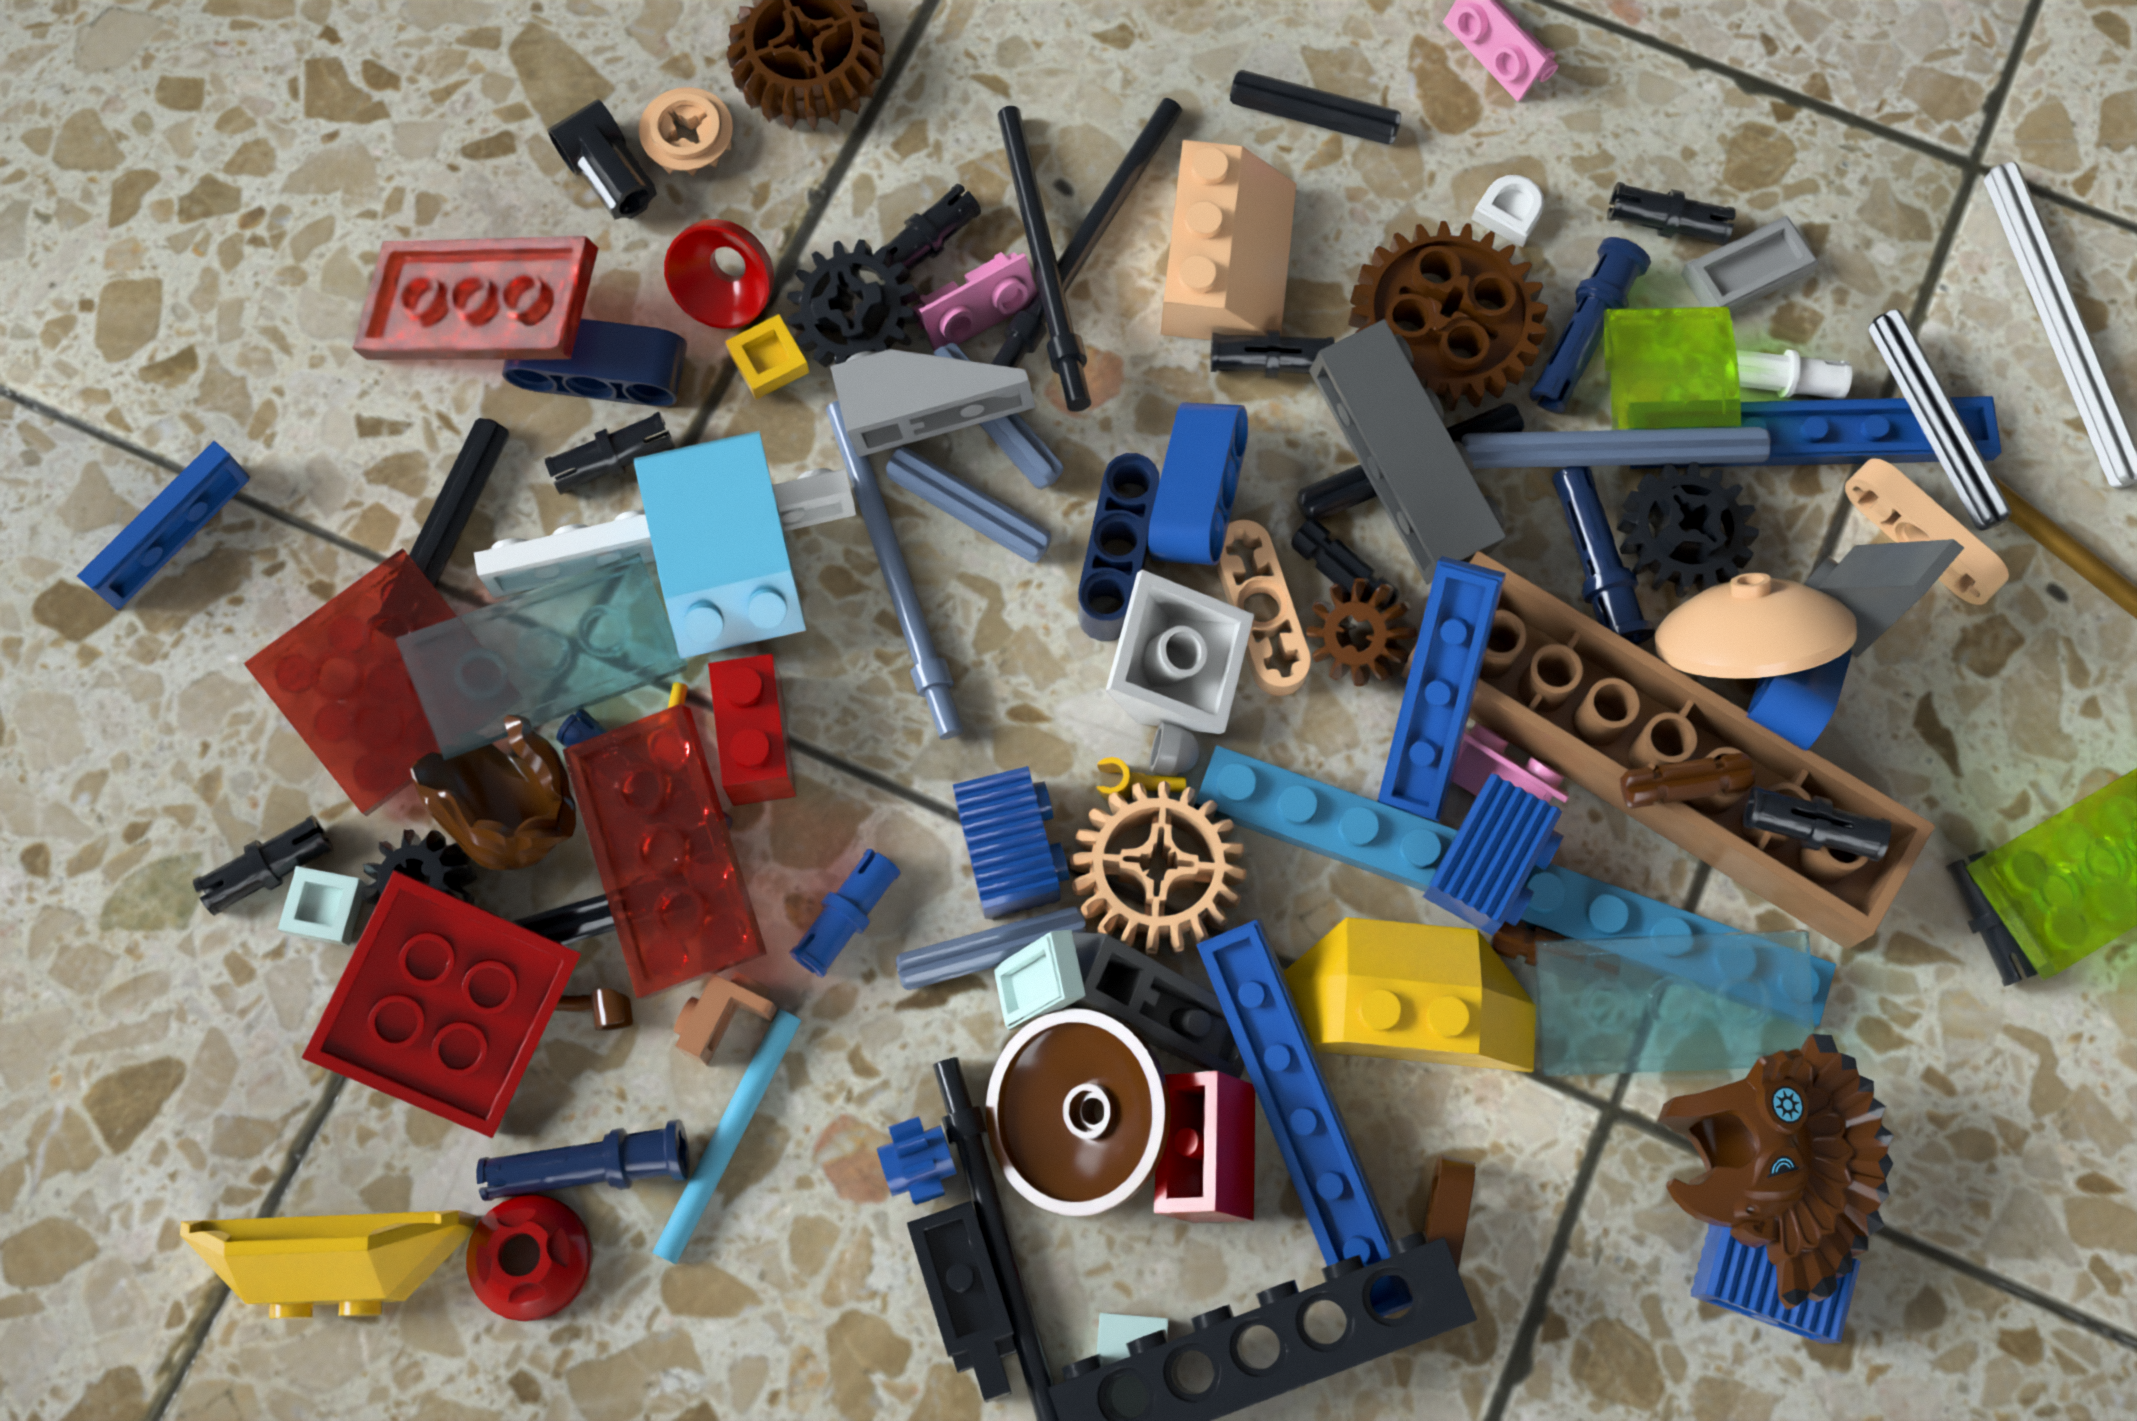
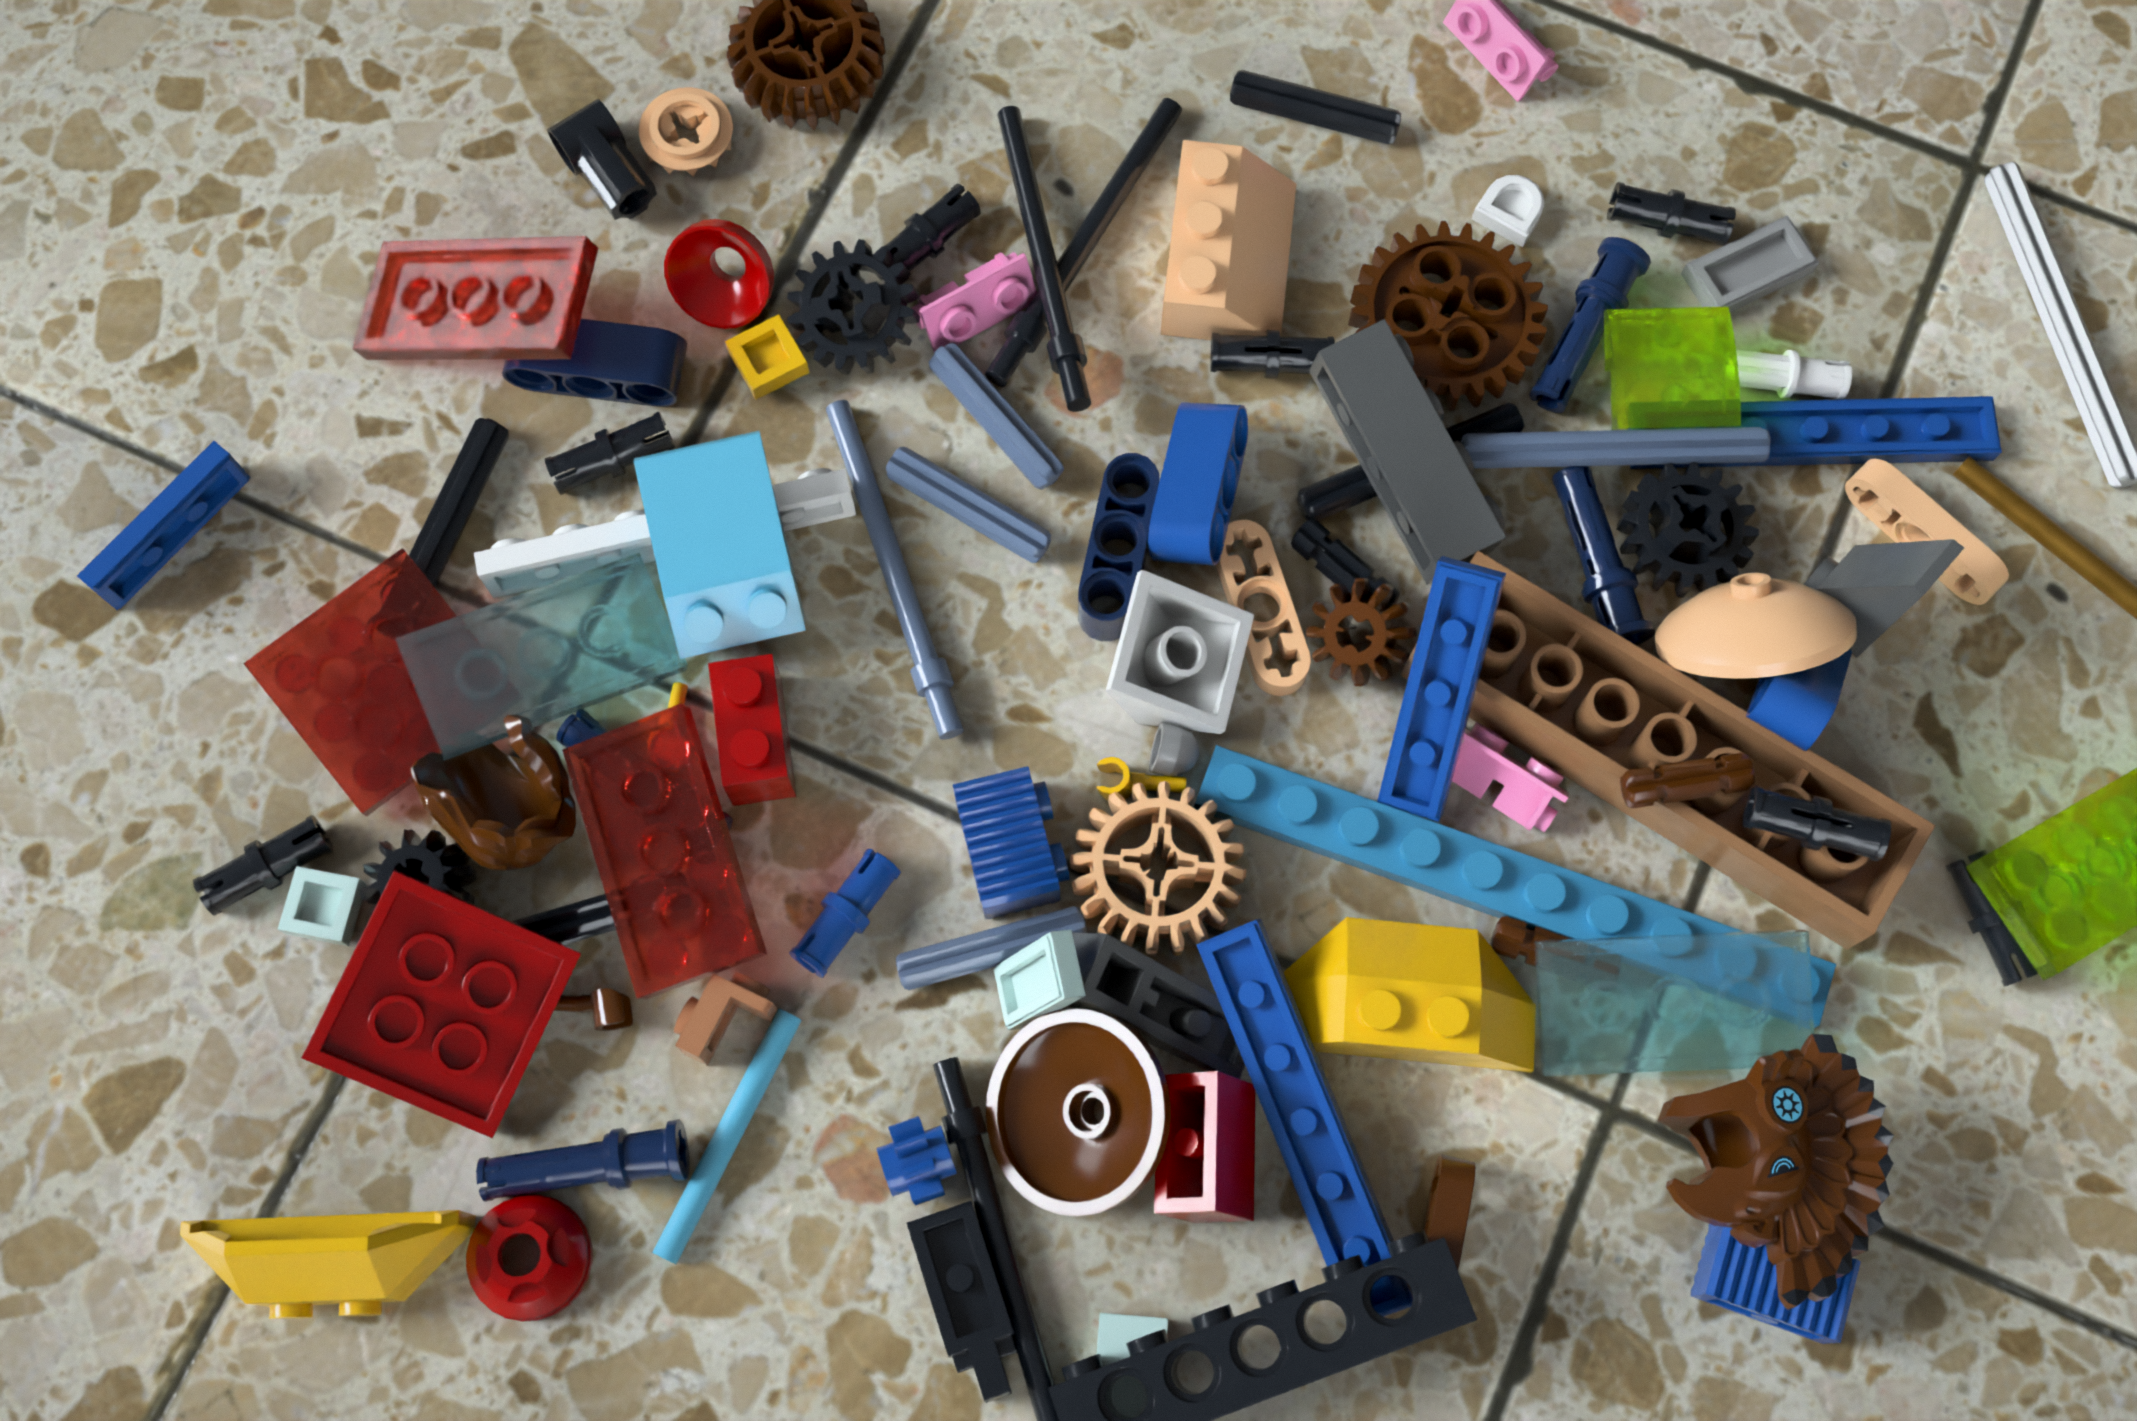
(915, 396): light grey slope -> none
(1494, 855): blue brick -> none
(1939, 420): axle -> none

